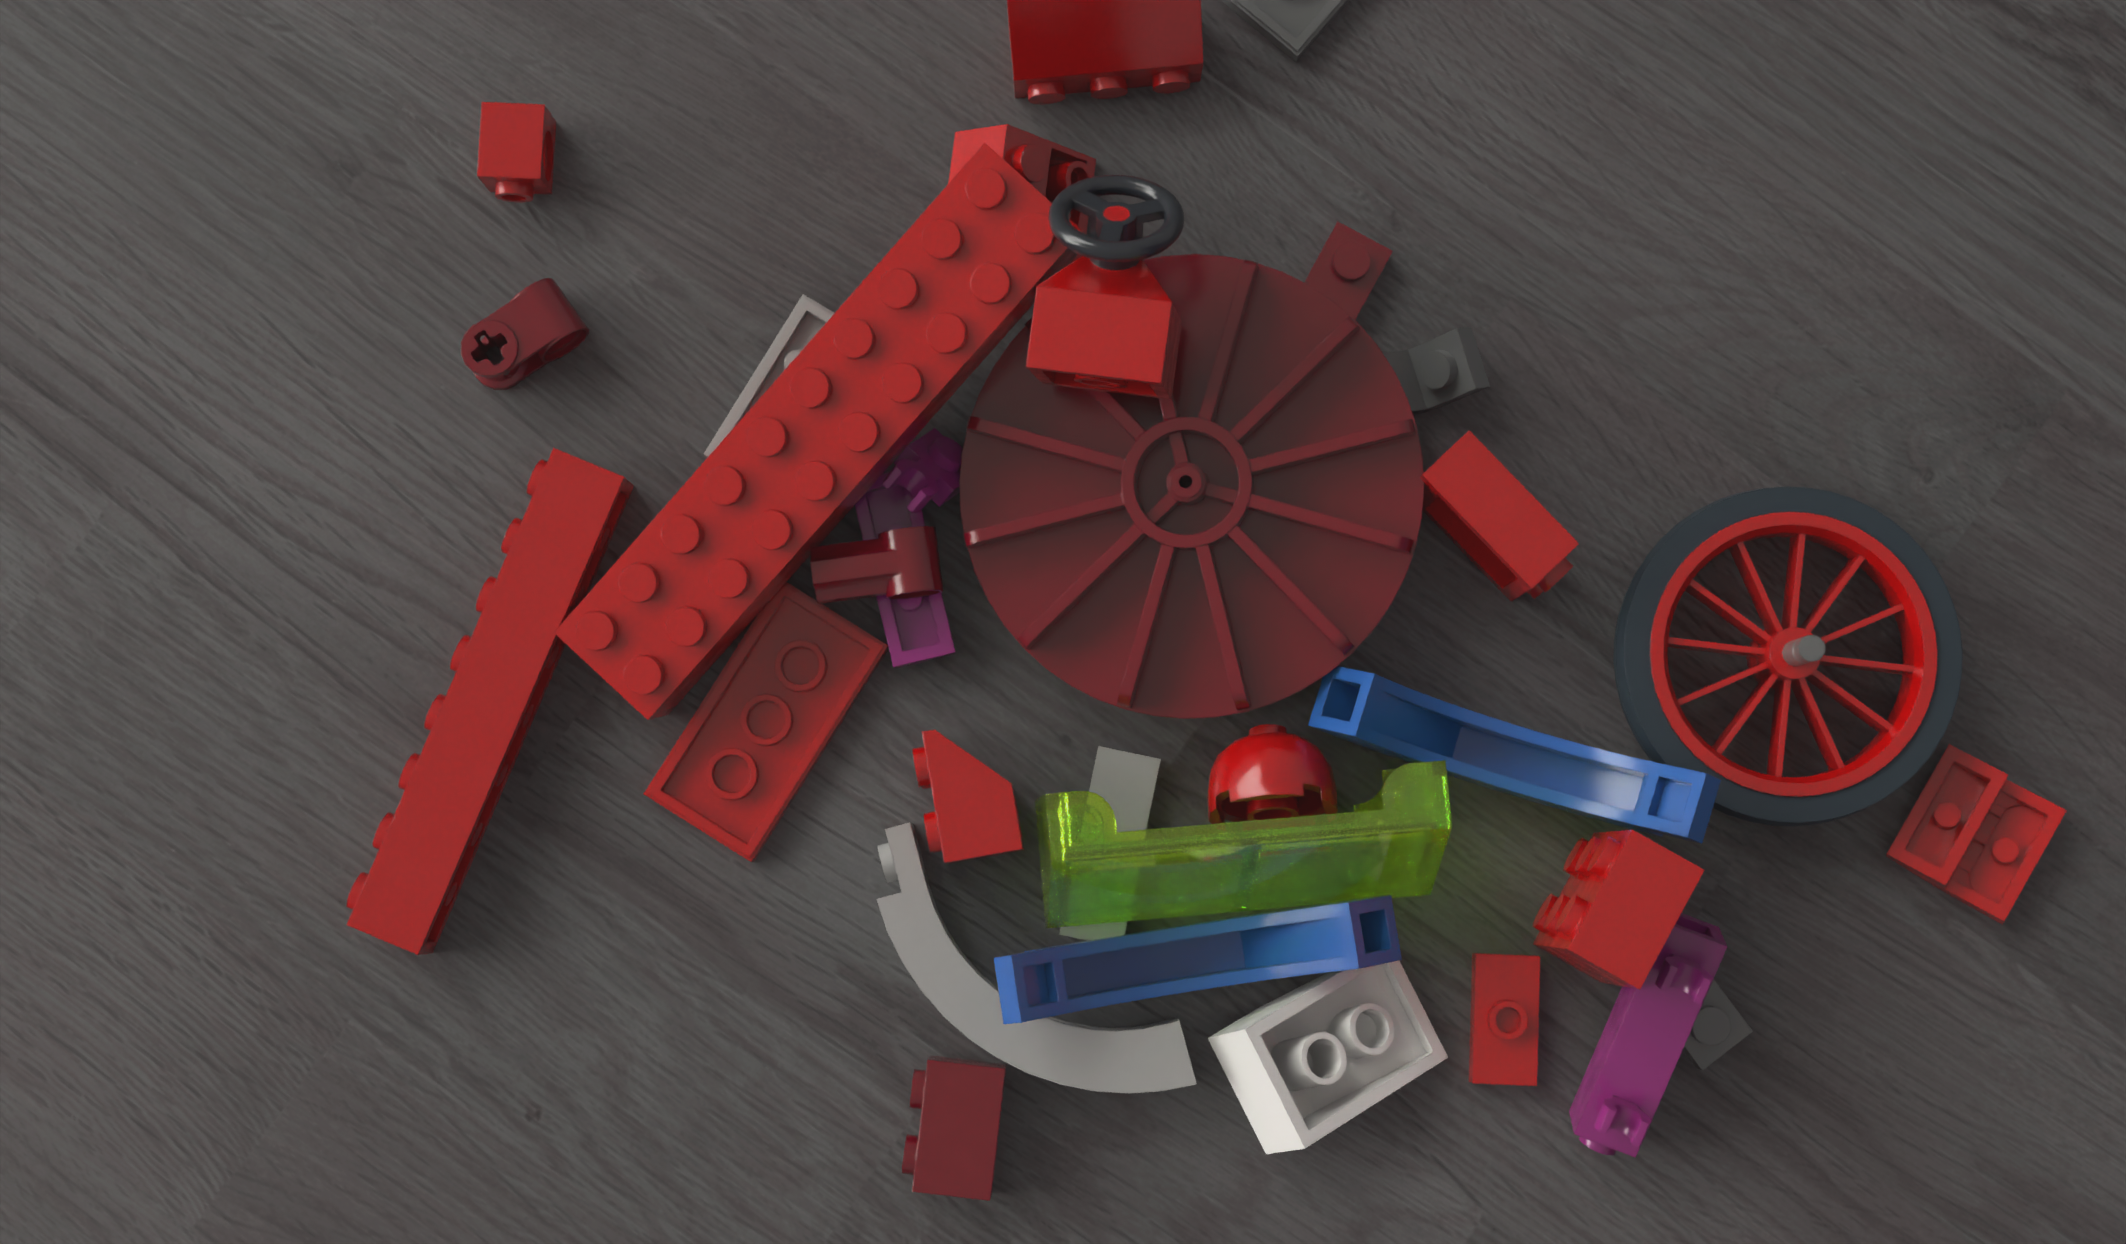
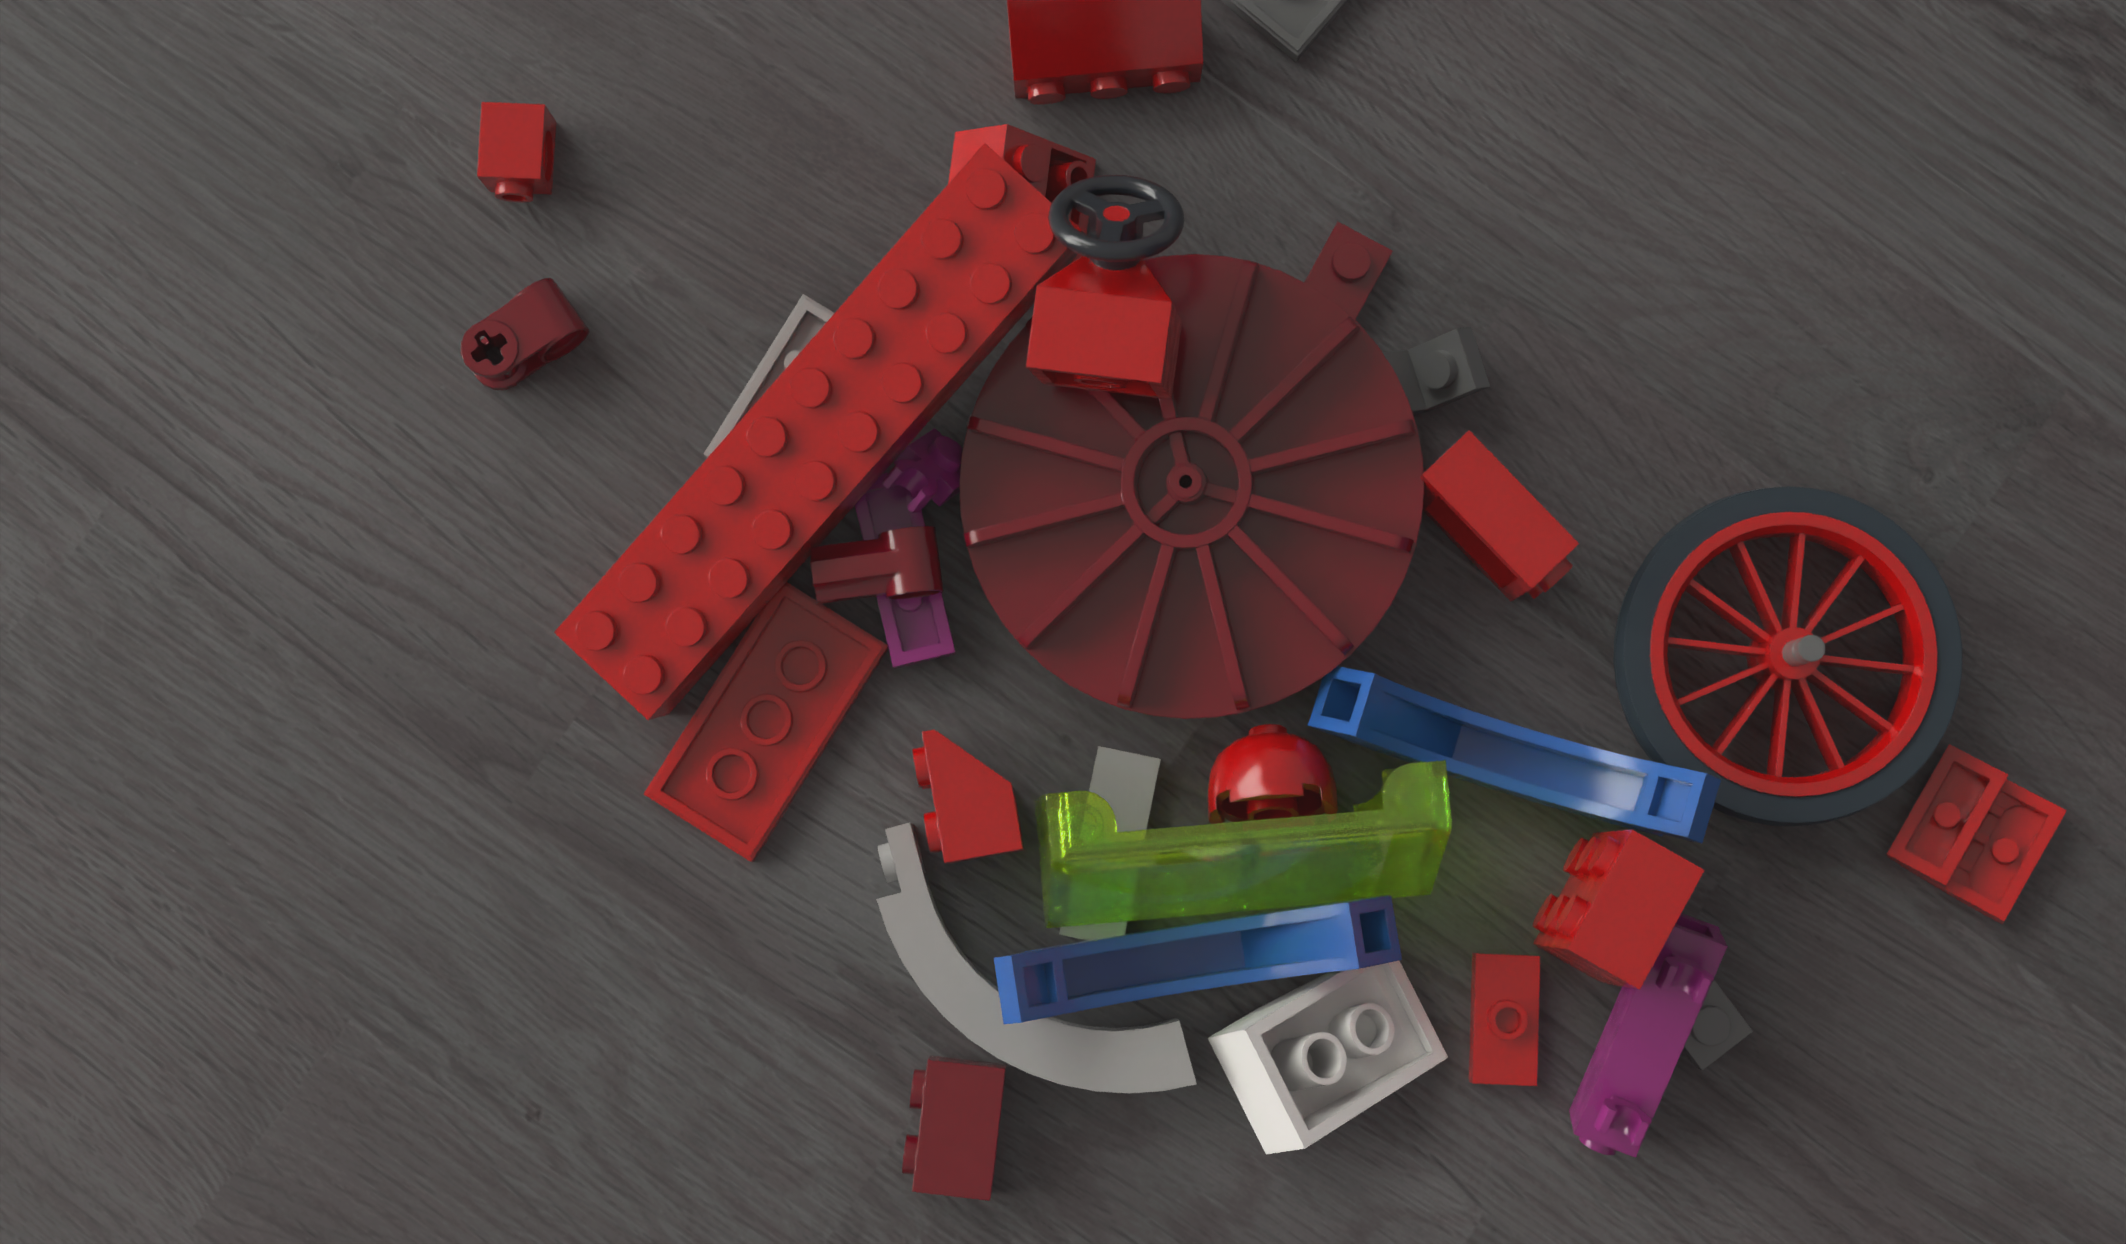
(489, 703): red brick -> none

